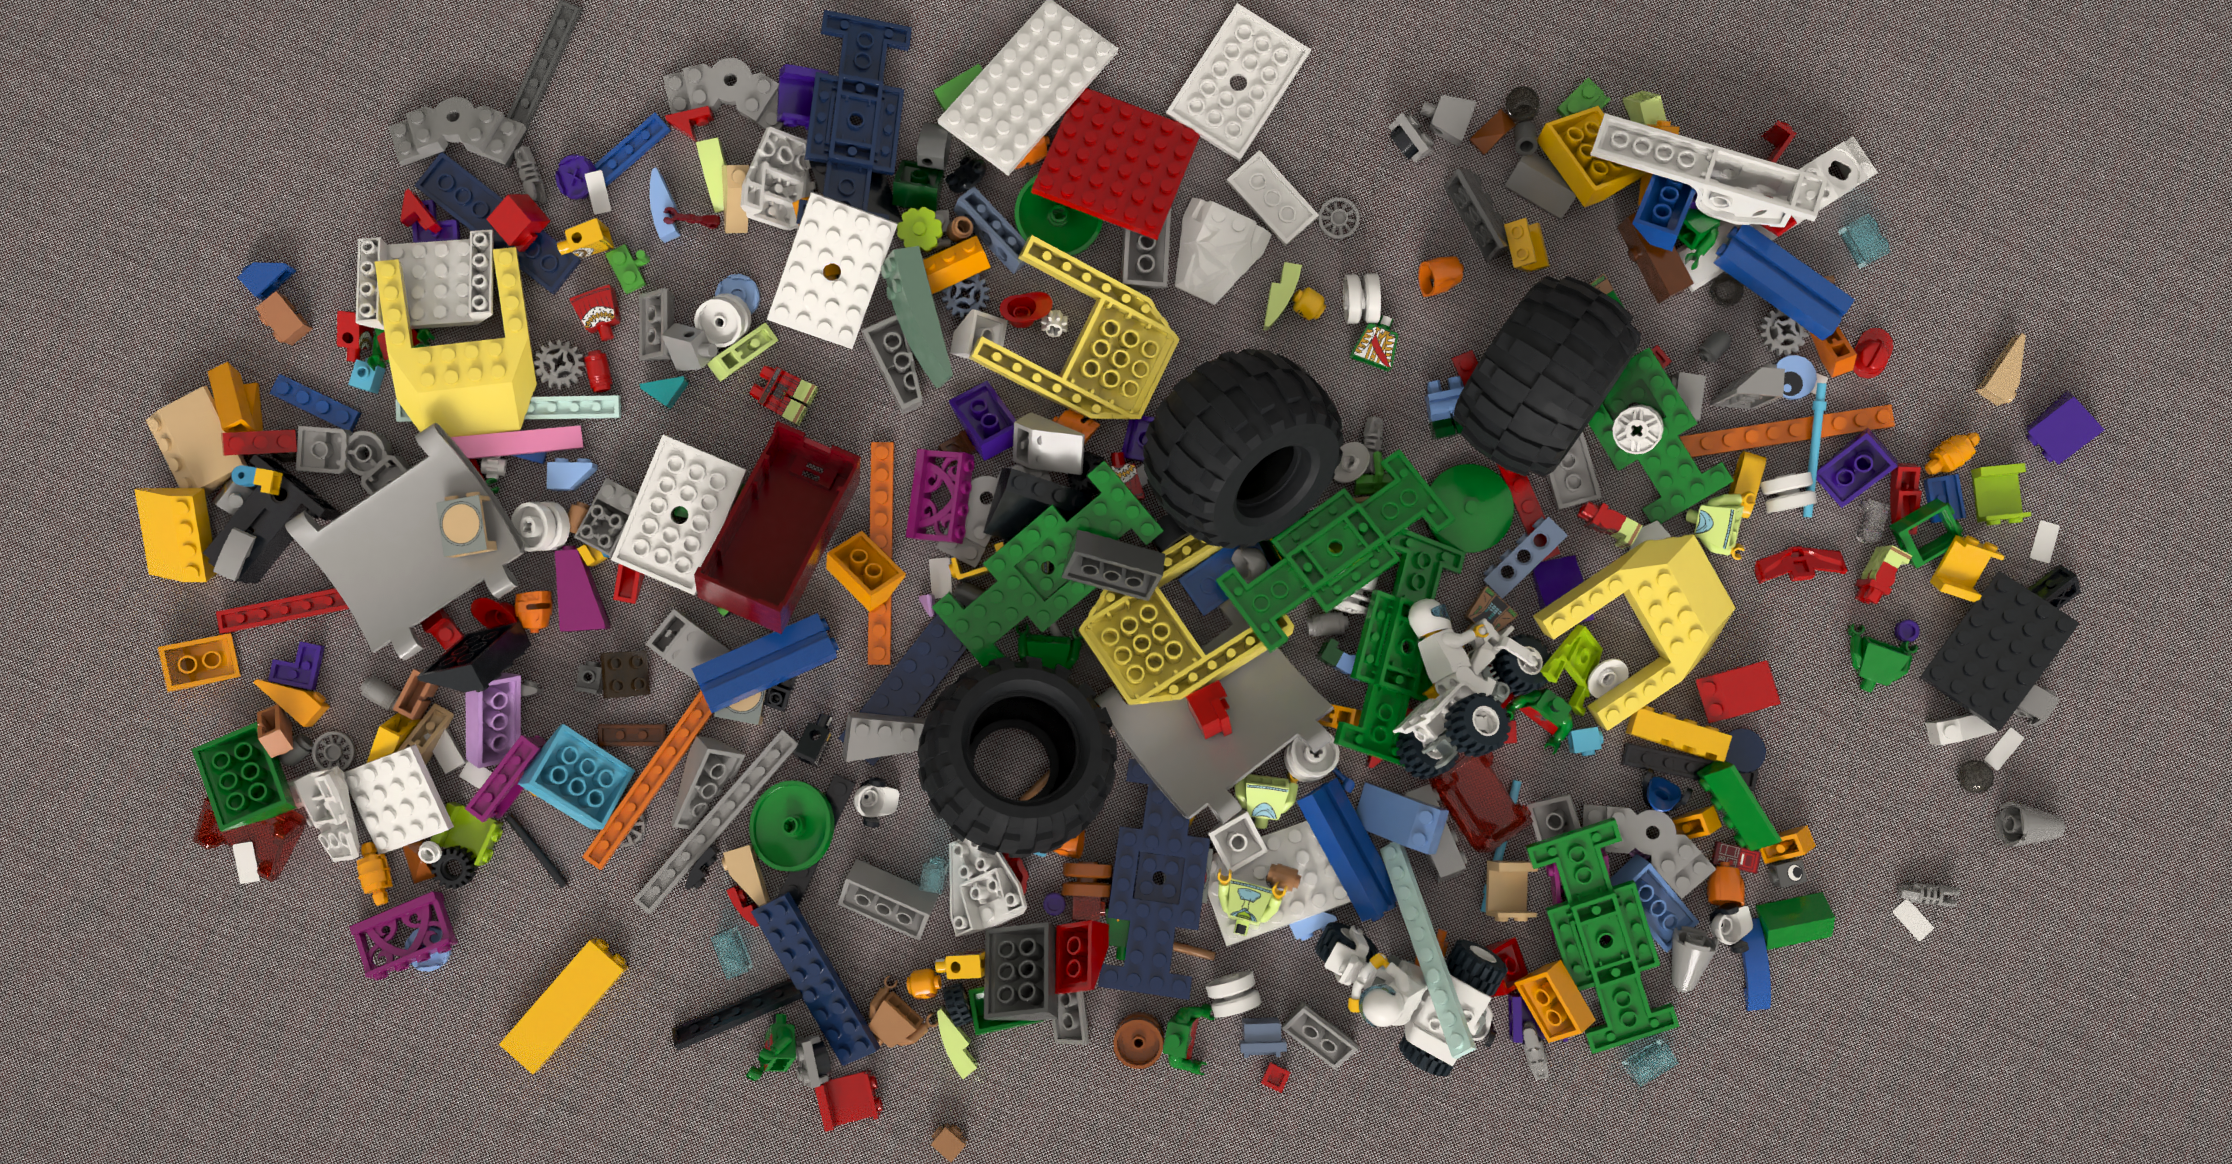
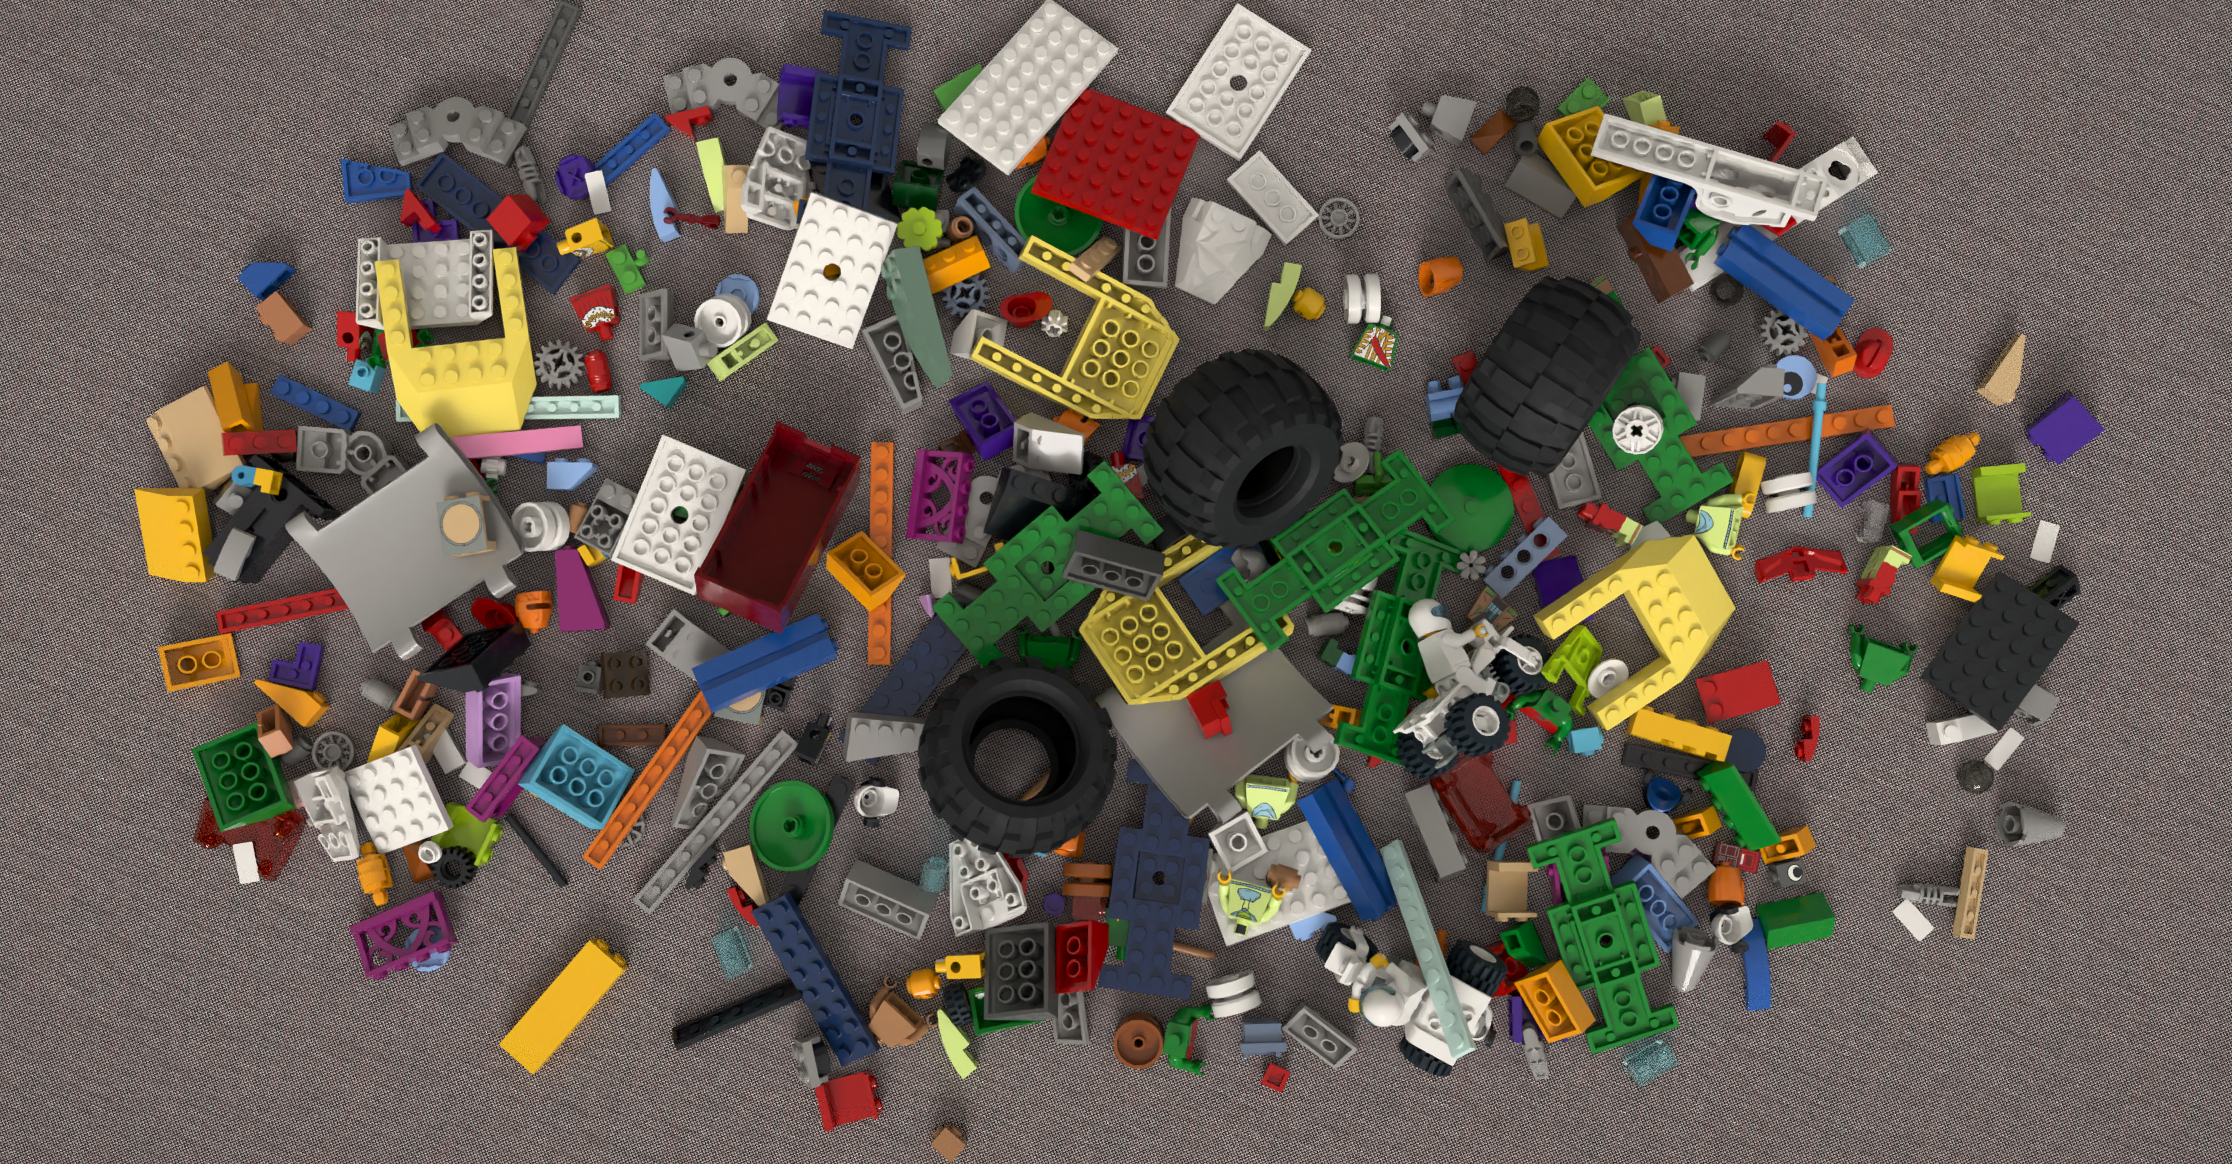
(372, 183): none -> blue wing
(778, 1050): green torso -> none
(779, 388): hips -> none
(1095, 258): none -> tan plate
(1401, 818): medium blue slope -> none
(1475, 565): none -> light grey plant
(1524, 944): none -> green slope
(1805, 747): none -> red slope
(1906, 630): dark purple tile -> none
(1970, 892): none -> tan plate

